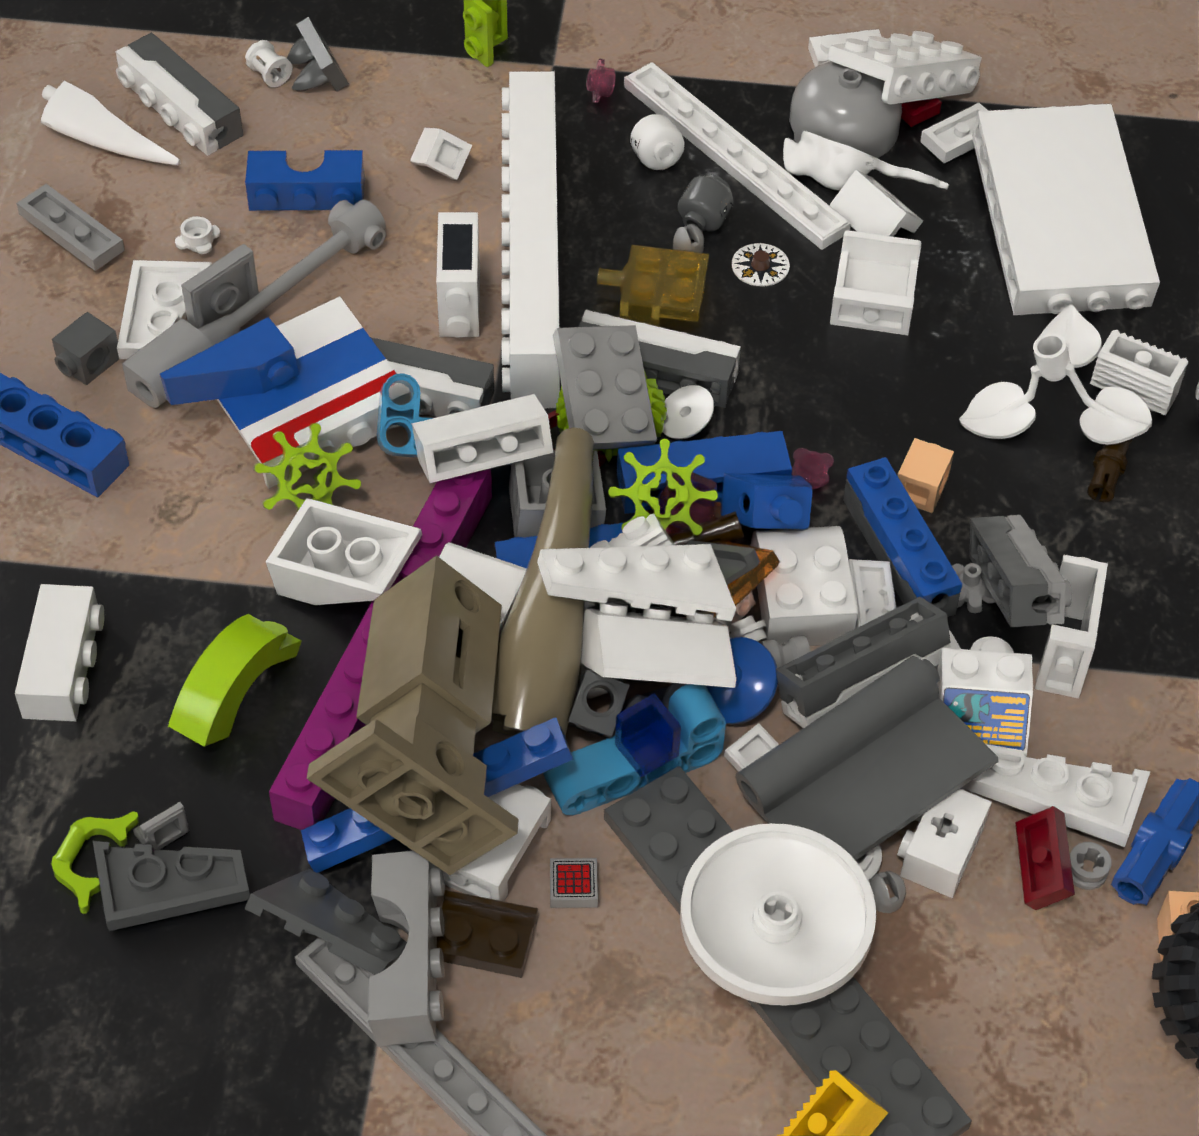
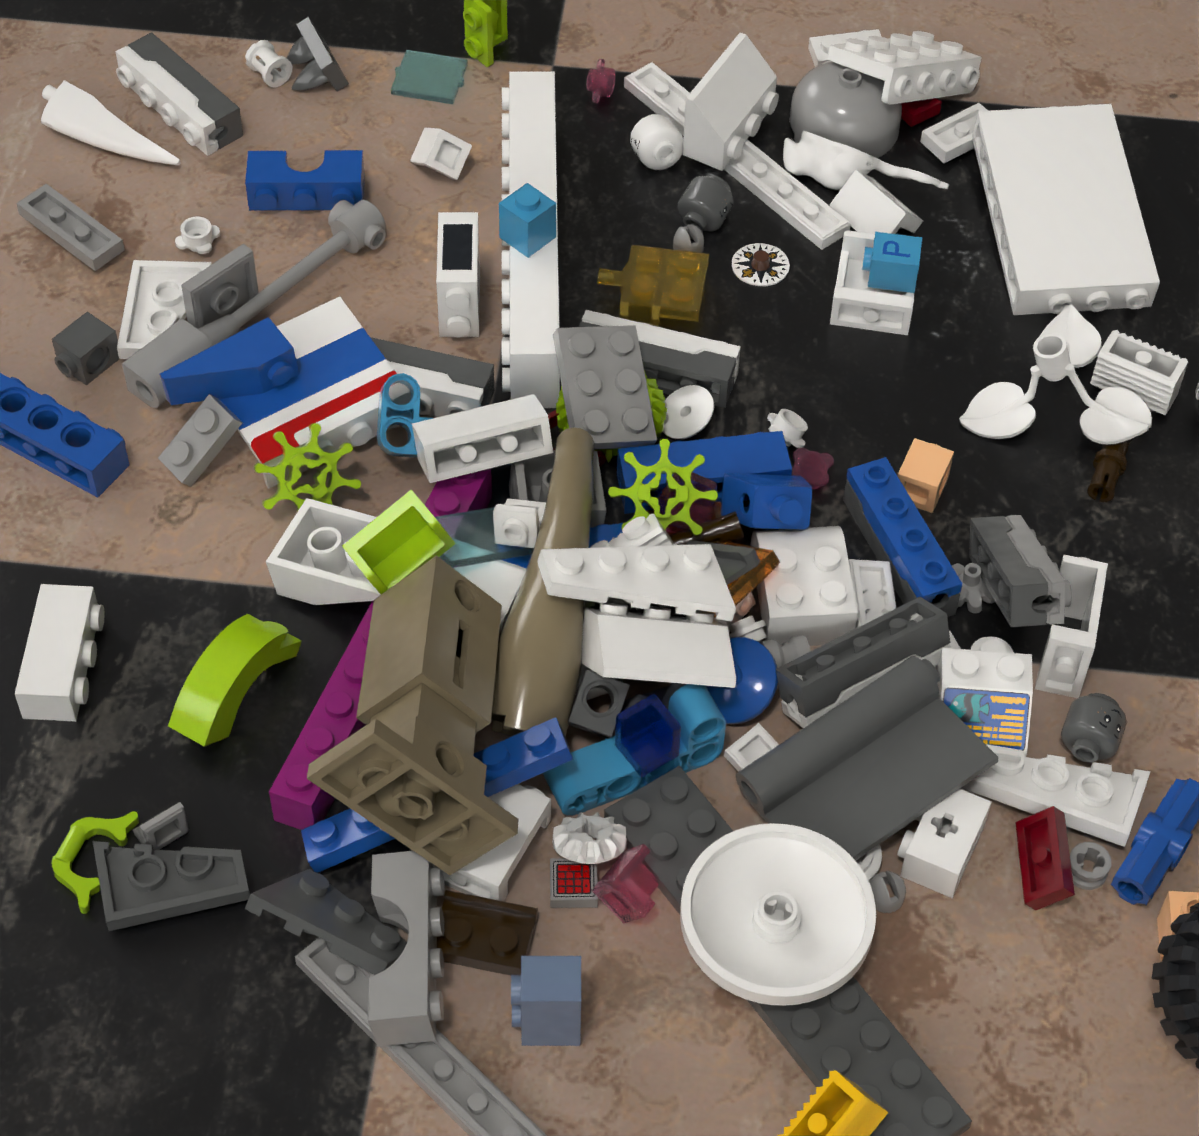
(200, 440): none -> light grey plate
(398, 542): none -> lime panel
(429, 77): none -> clear light blue piece
(475, 539): none -> clear light blue piece
(517, 522): none -> white bracket
(527, 220): none -> dark azure brick
(548, 1000): none -> sand blue brick
(575, 841): none -> white gear
(628, 885): none -> clear pink panel
(729, 104): none -> white slope
(791, 425): none -> white plate
(893, 262): none -> dark azure brick
(1094, 727): none -> dark grey head

